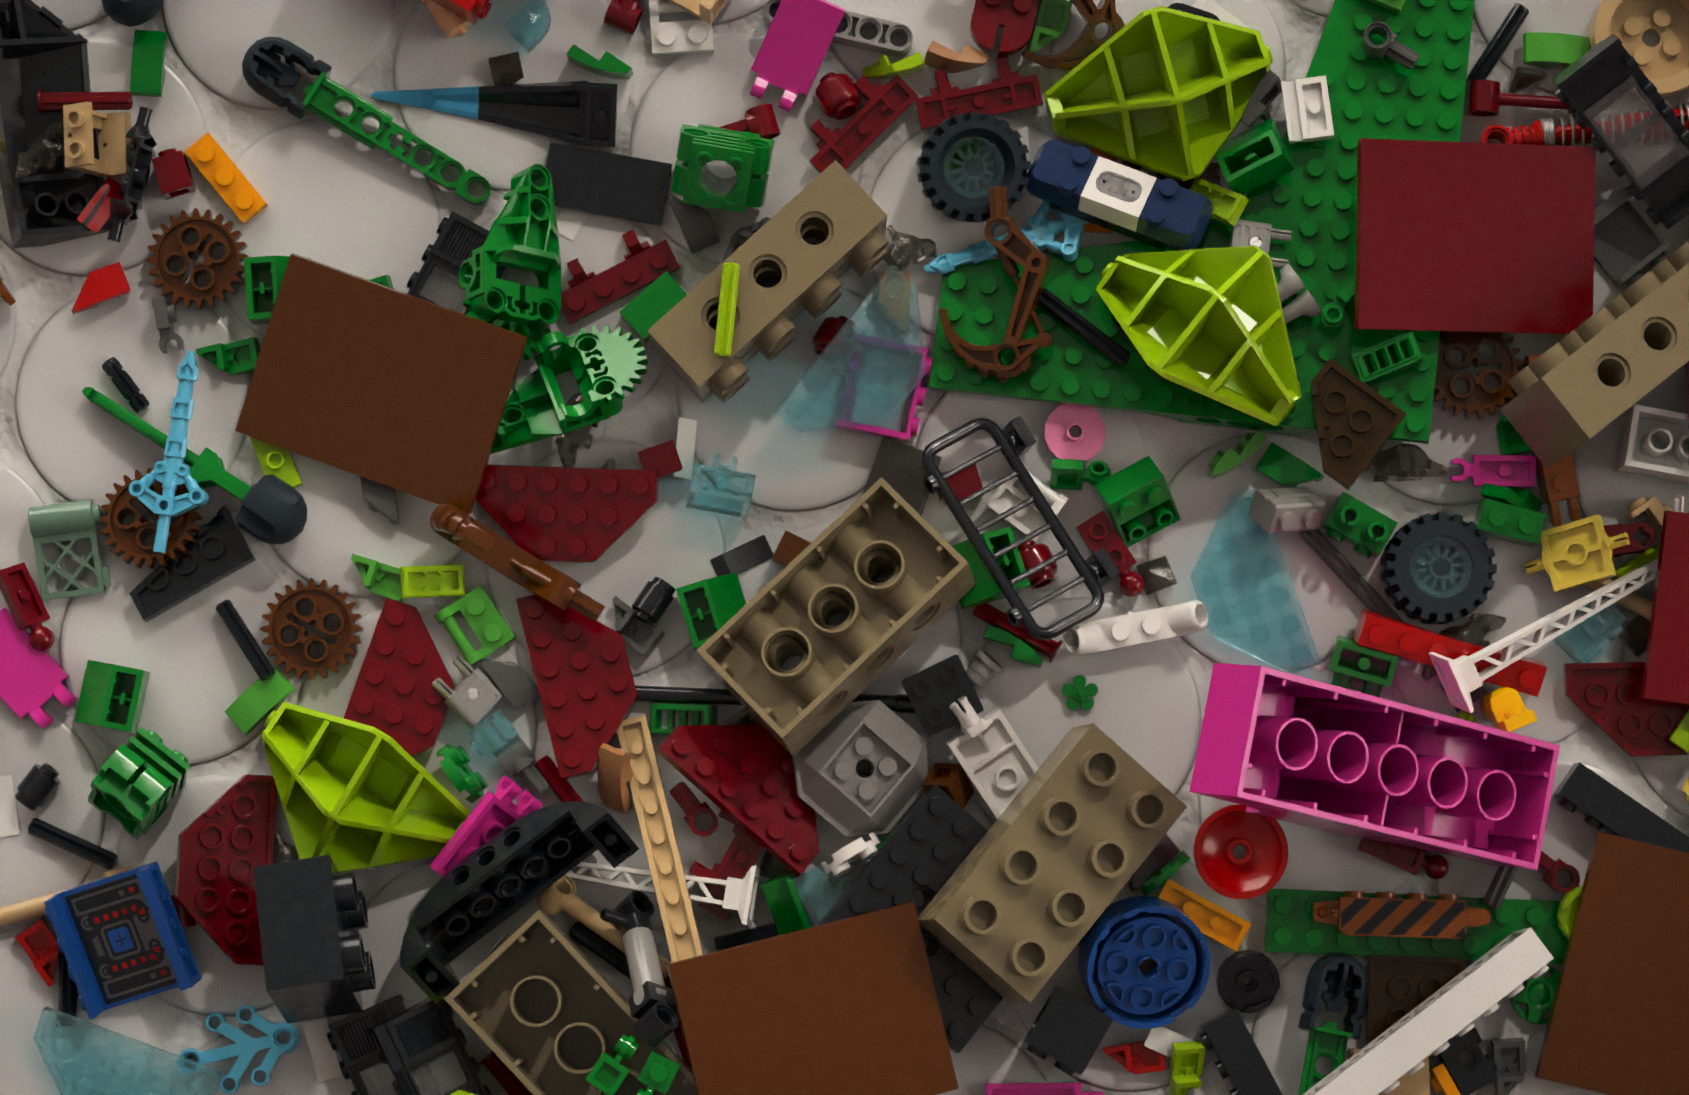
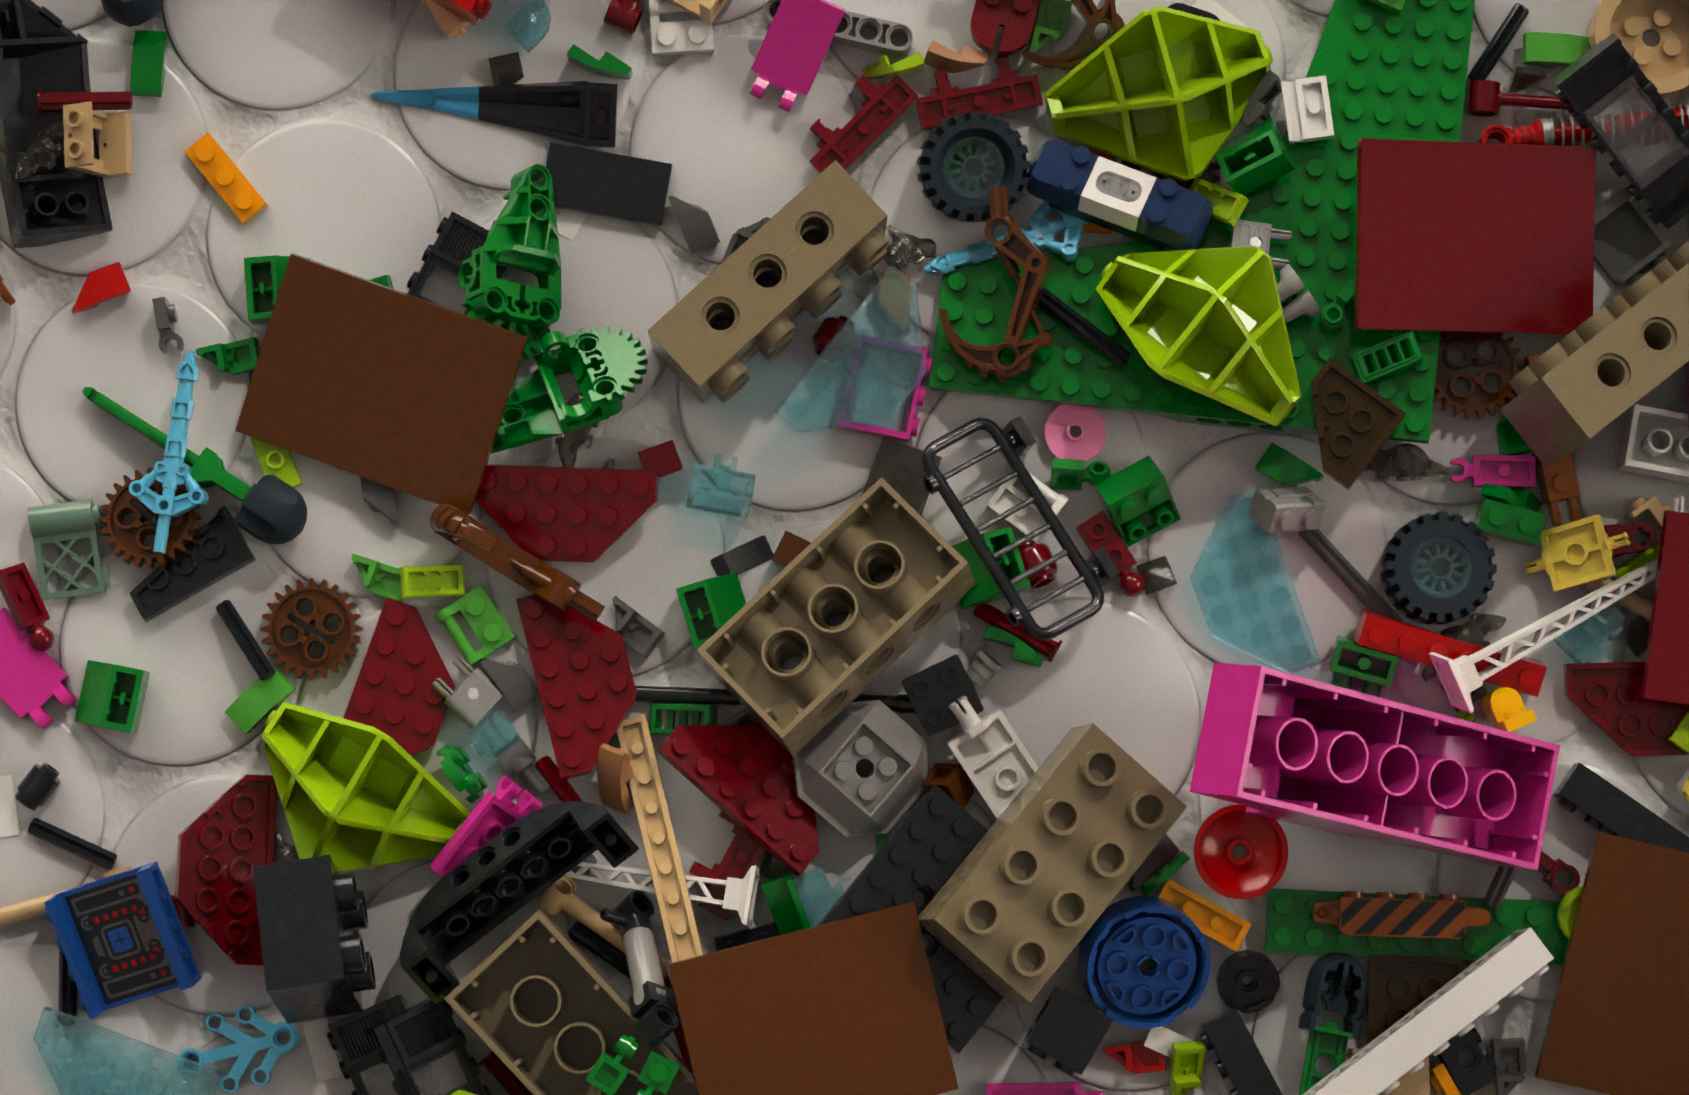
(41, 947): red slope -> none
(98, 209): red sticker -> none
(125, 385): black axle -> none
(133, 187): black plate -> none
(139, 782): green piece -> none
(172, 247): reddish brown gear -> none
(173, 173): dark red brick -> none
(325, 94): green piece -> none
(594, 292): dark red hinge -> none
(652, 305): green piece -> none
(653, 601): black brick -> none
(685, 446): white sticker -> none
(692, 808): dark red axle -> none
(727, 309): lime axle -> none
(742, 150): green piece -> none
(759, 121): dark red axle -> none
(837, 96): dark red head -> none
(850, 855): white plate -> none
(964, 482): dark red brick -> none
(1079, 693): green plant -> none
(1136, 628): white plate -> none
(1225, 462): bright green slope -> none
(1359, 526): green brick -> none
(1390, 48): dark grey axle -> none
(1406, 858): dark red plate -> none
(1538, 997): green wheel -> none

